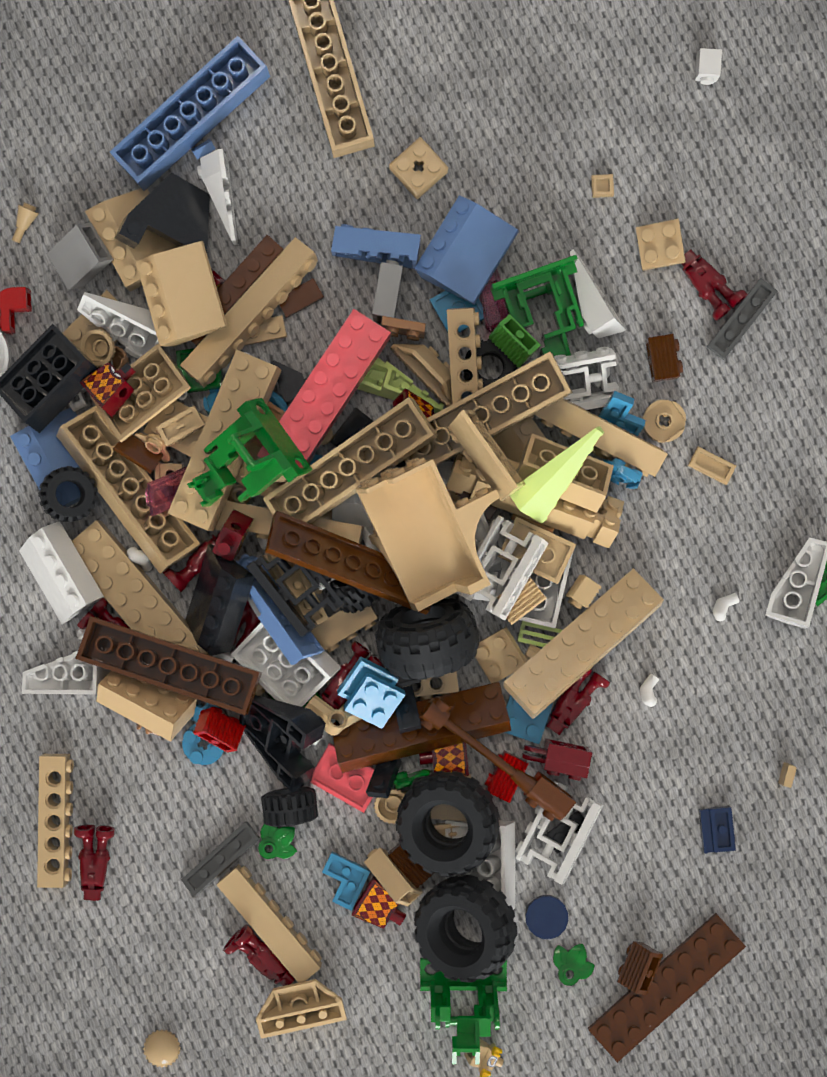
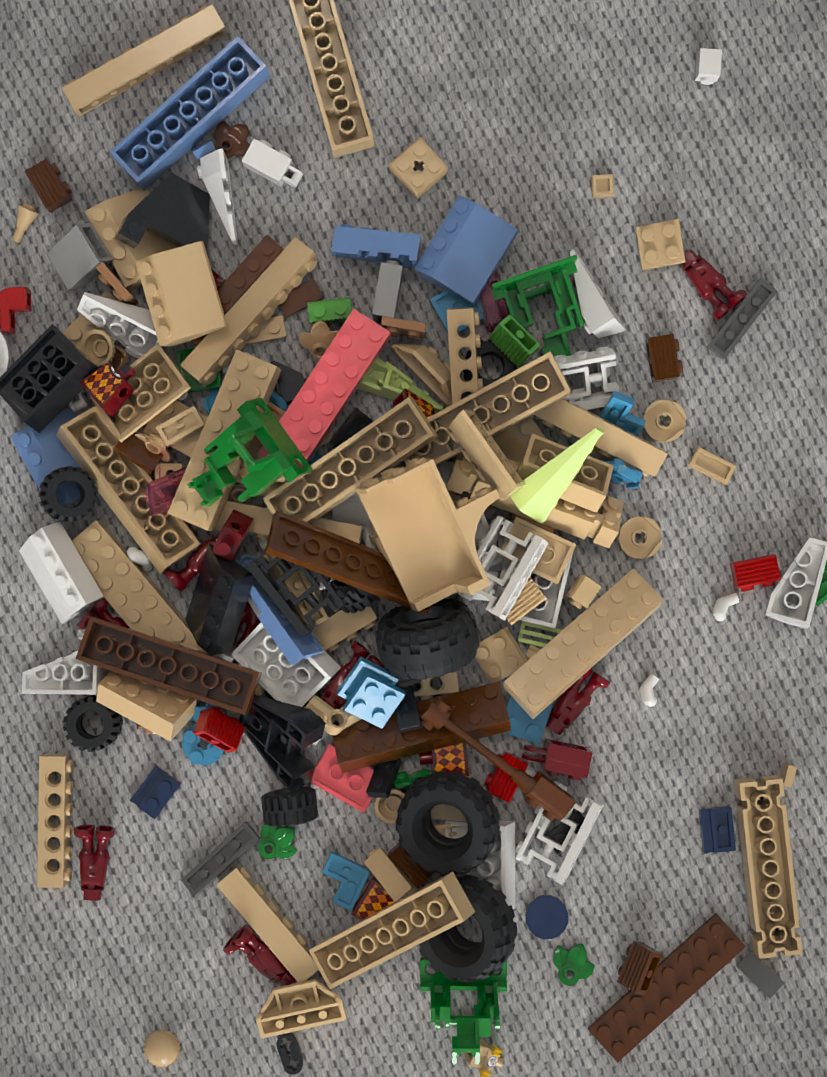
(48, 185): none -> reddish brown brick
(77, 732): none -> black tyre
(112, 281): none -> medium nougat plate
(144, 60): none -> tan brick
(155, 792): none -> dark blue plate
(232, 136): none -> reddish brown plate
(271, 163): none -> white brick
(285, 1054): none -> black beam
(319, 337): none -> tan plate
(329, 311): none -> bright green brick
(392, 930): none -> tan brick
(639, 525): none -> tan plate
(755, 571): none -> red brick
(760, 974): none -> dark grey slope
(768, 866): none -> tan brick

